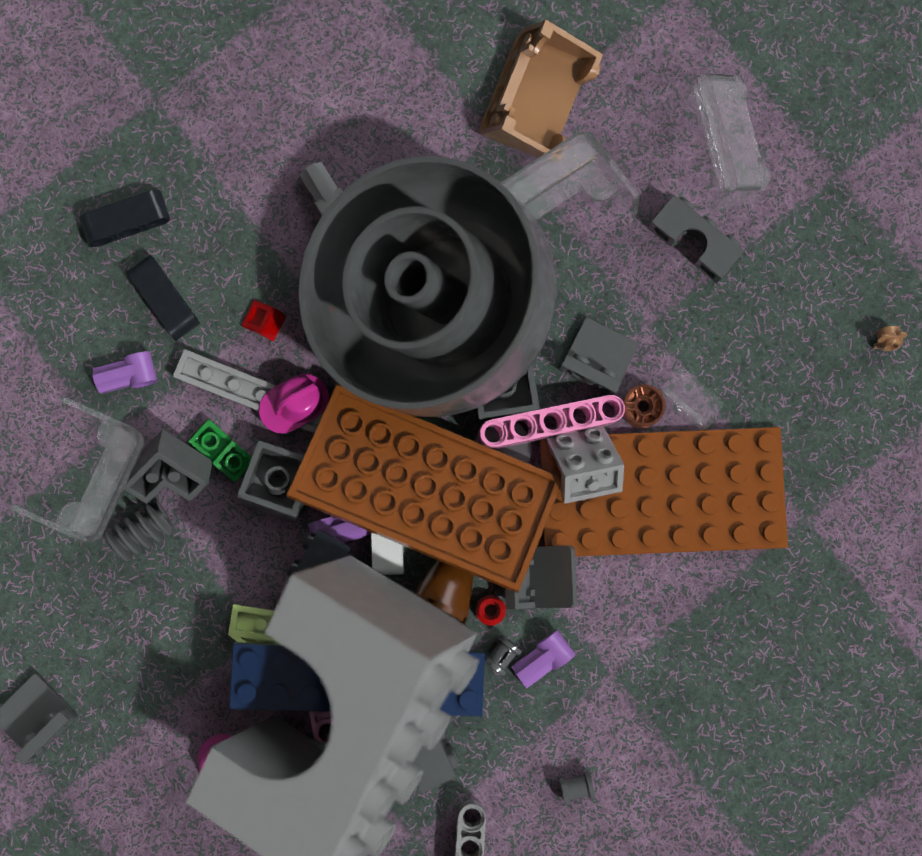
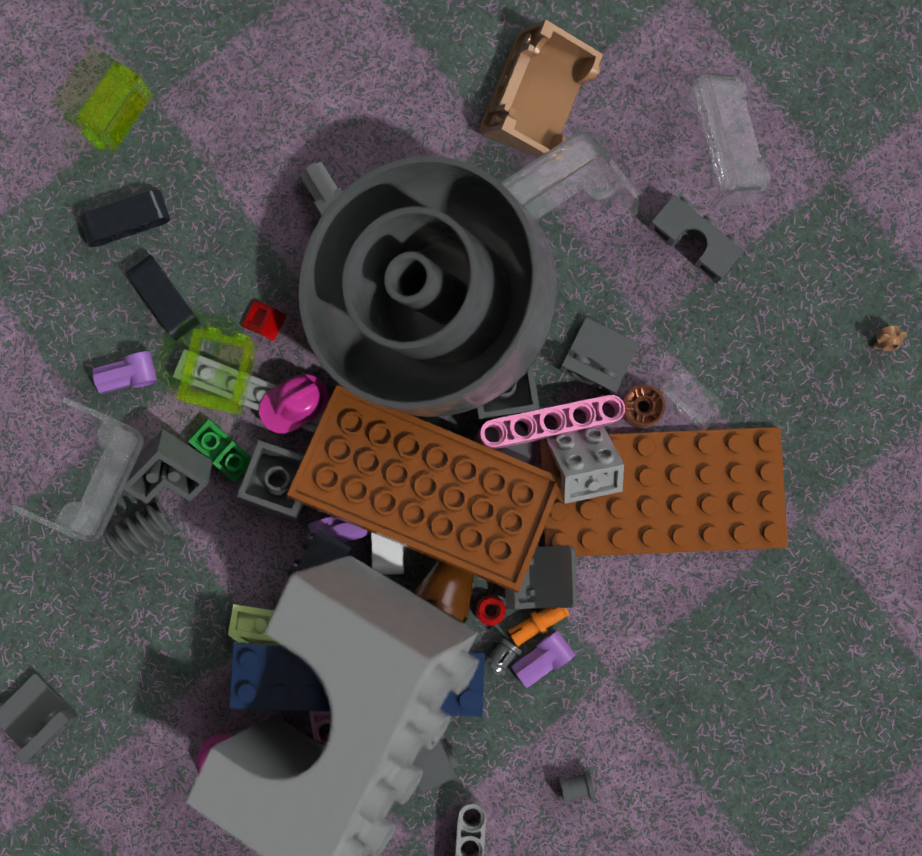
(114, 107): none -> clear neon green window
(208, 401): none -> clear neon green window
(537, 623): none -> orange pin

